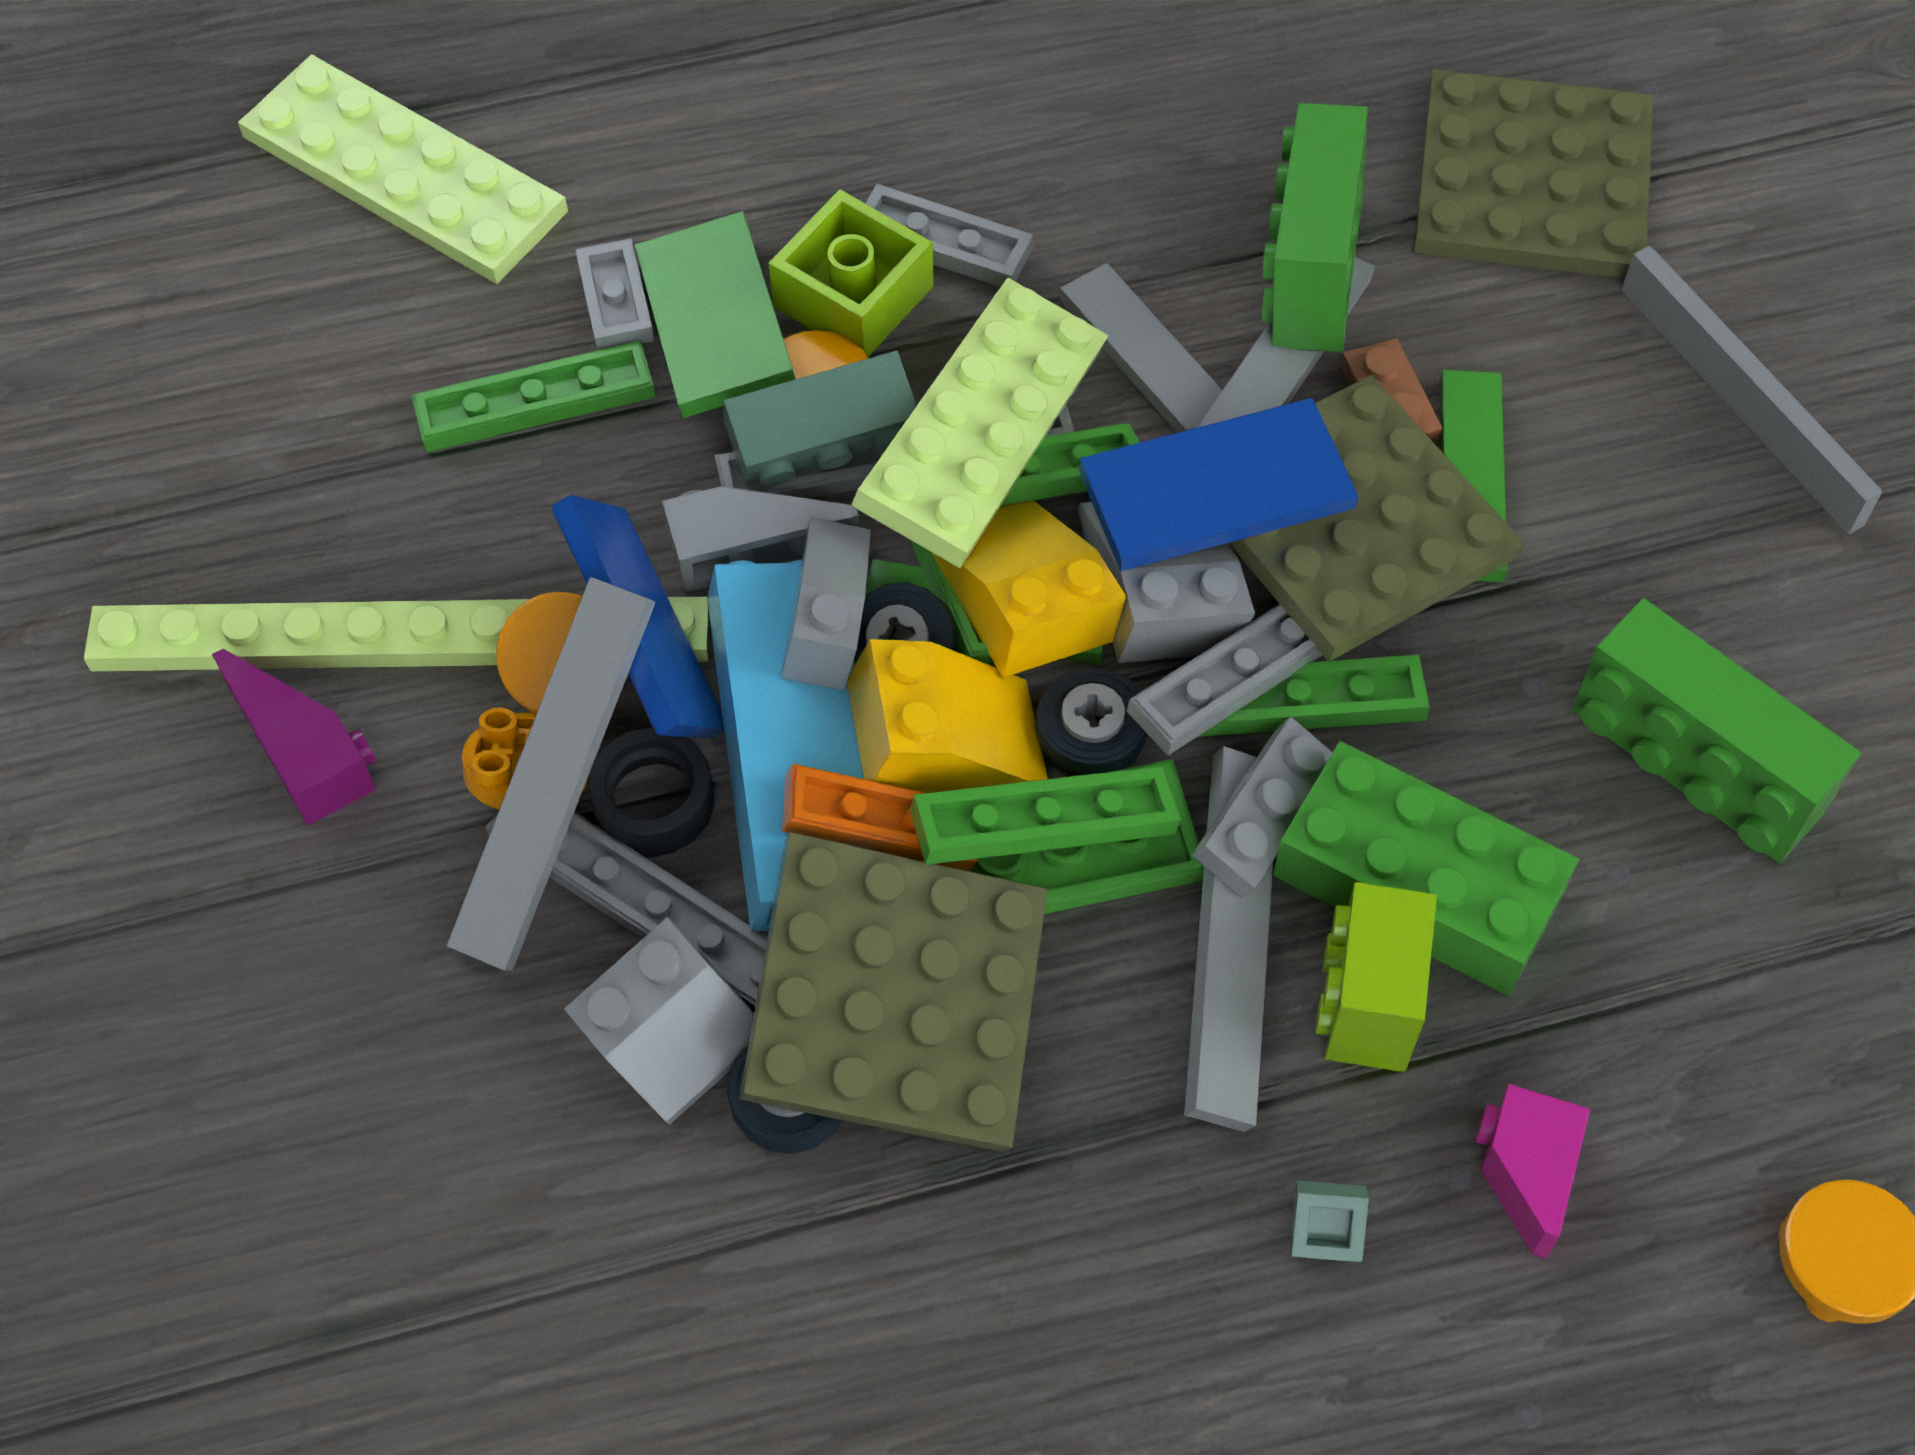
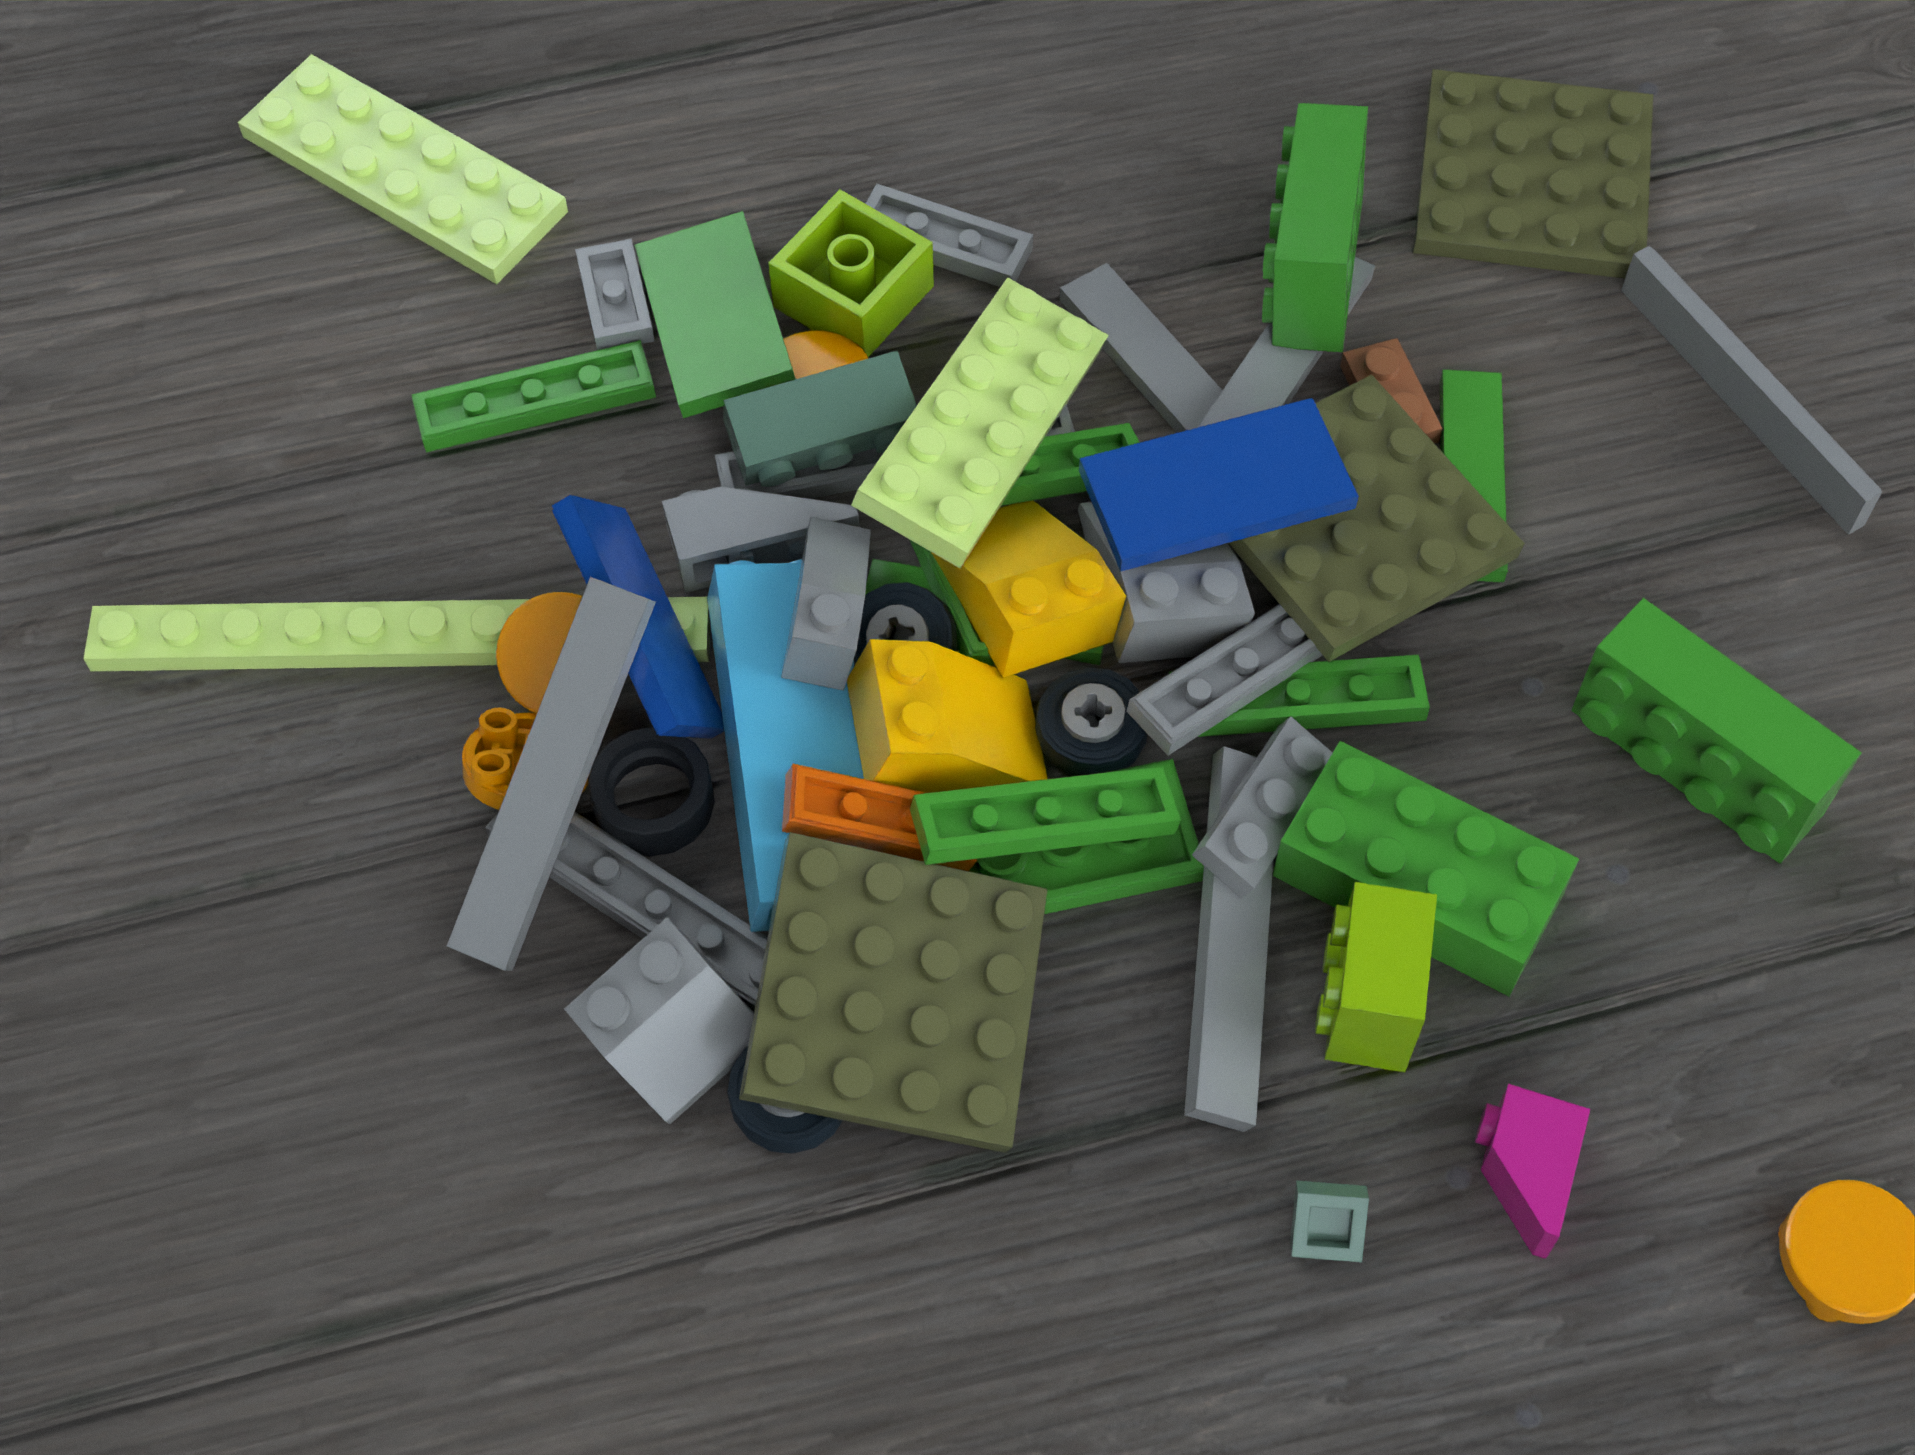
(302, 739): magenta slope -> none

